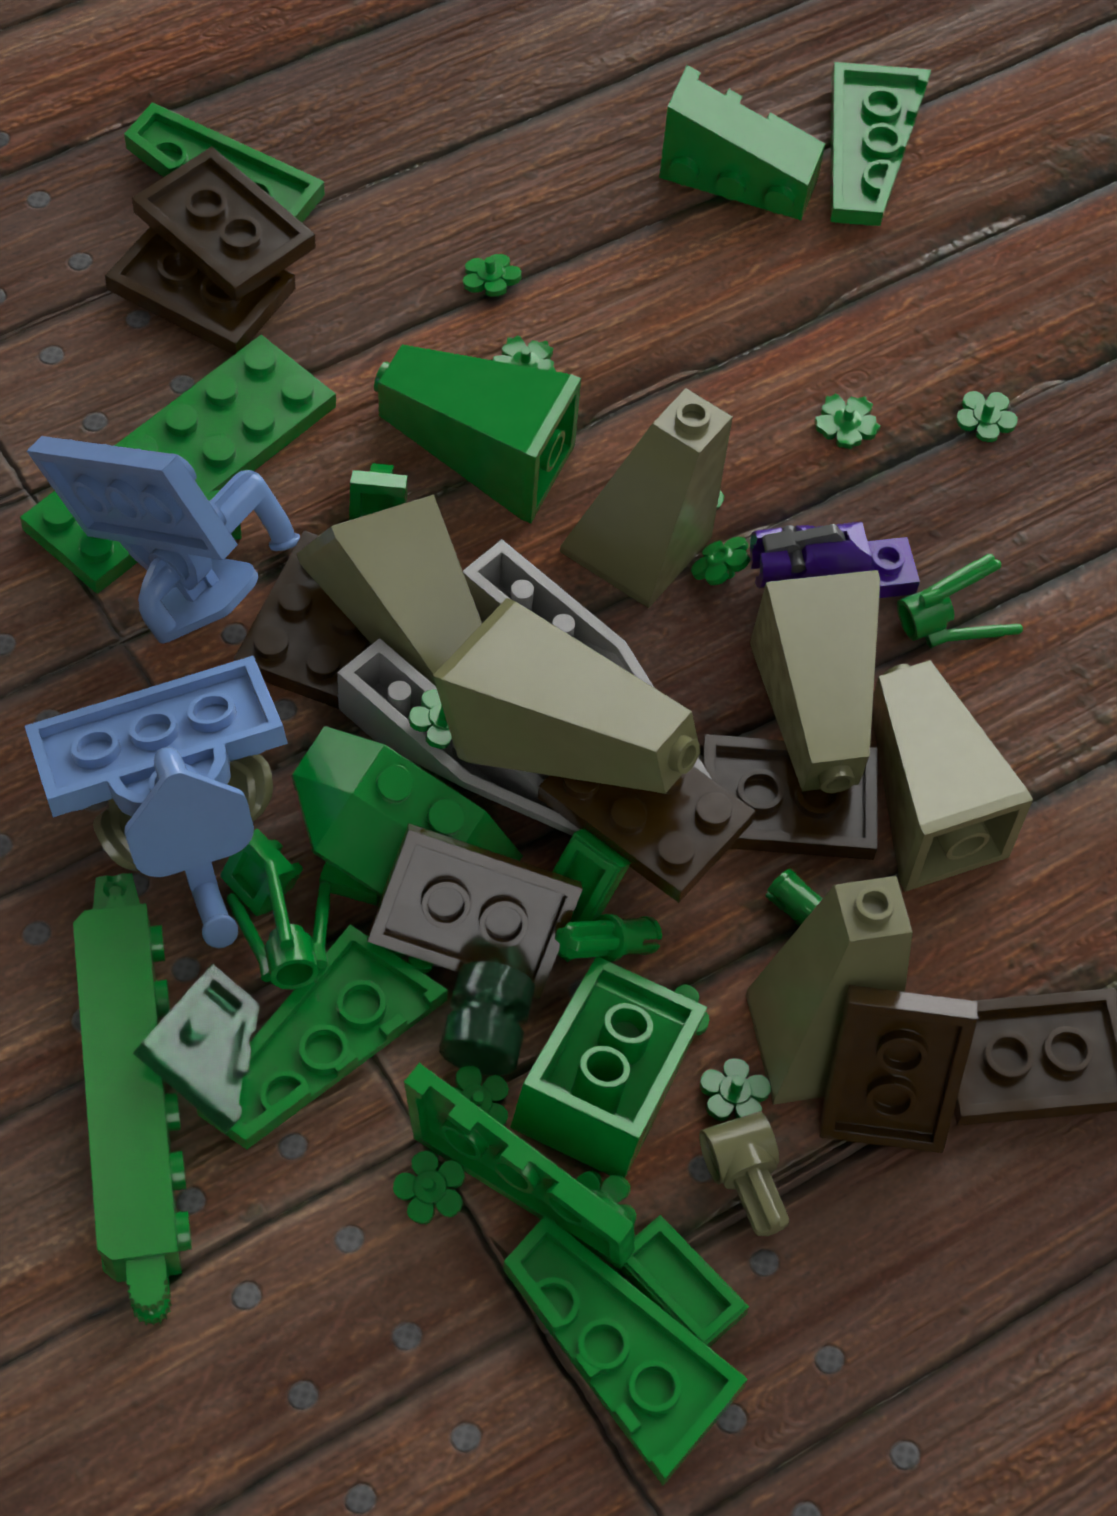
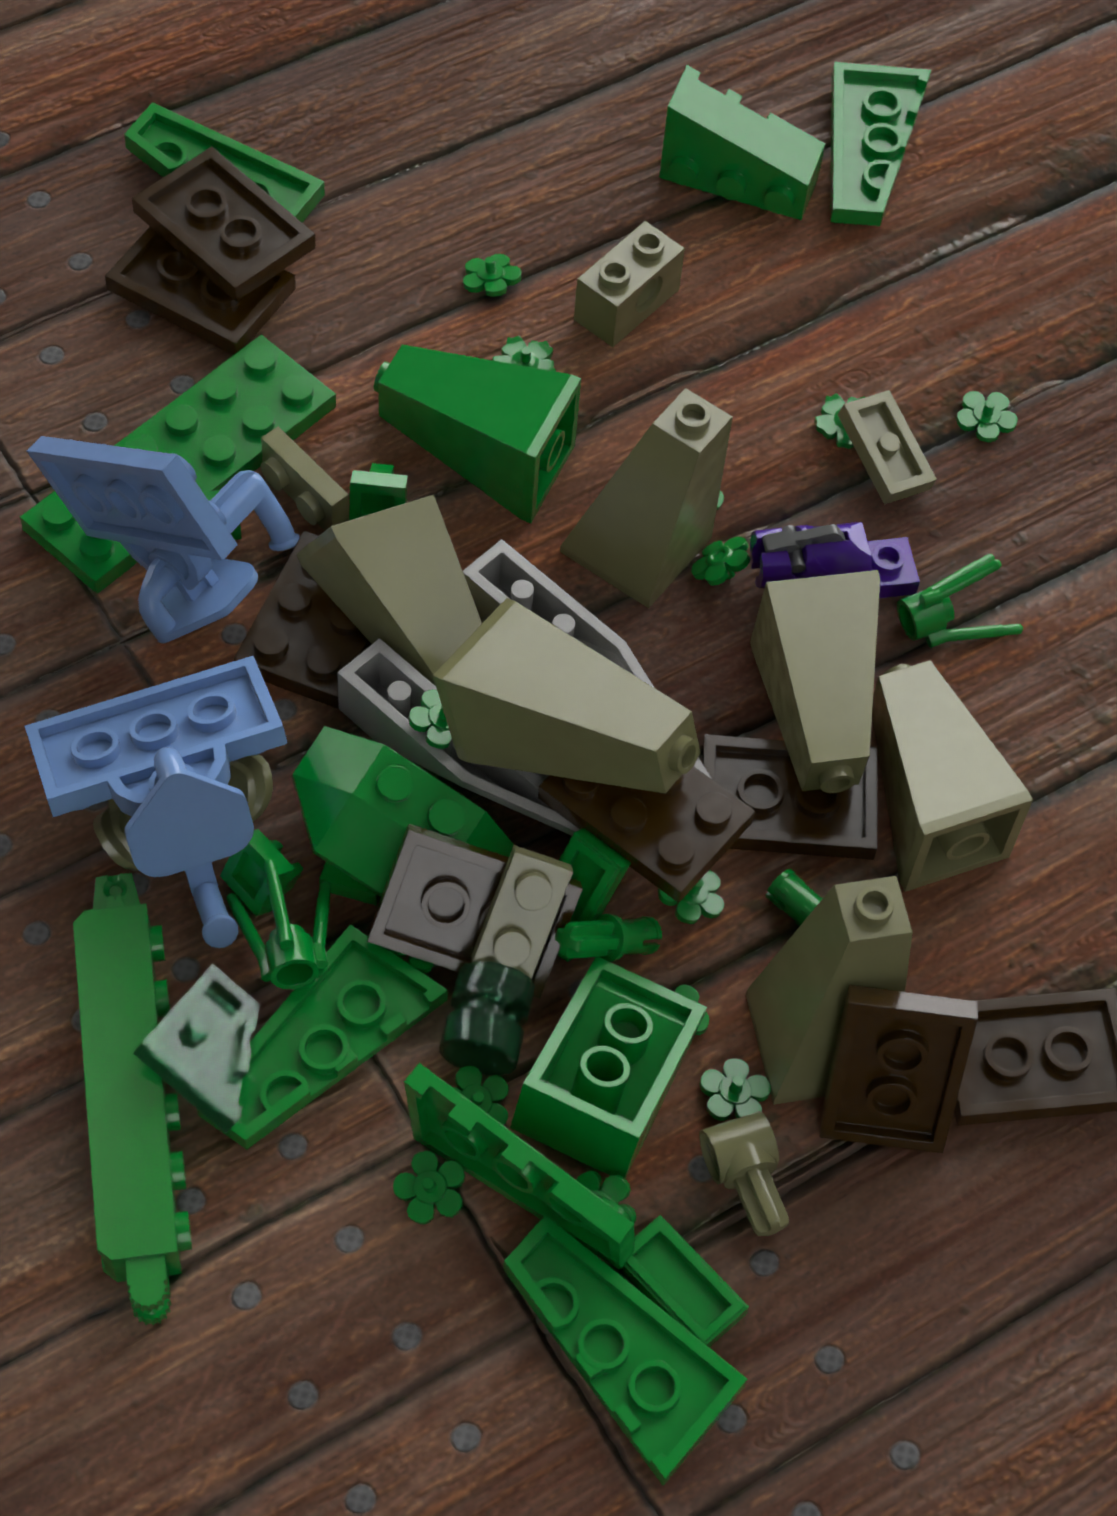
(313, 490): none -> olive plate
(522, 910): none -> olive plate
(628, 283): none -> olive brick
(699, 900): none -> green plant
(887, 447): none -> olive plate

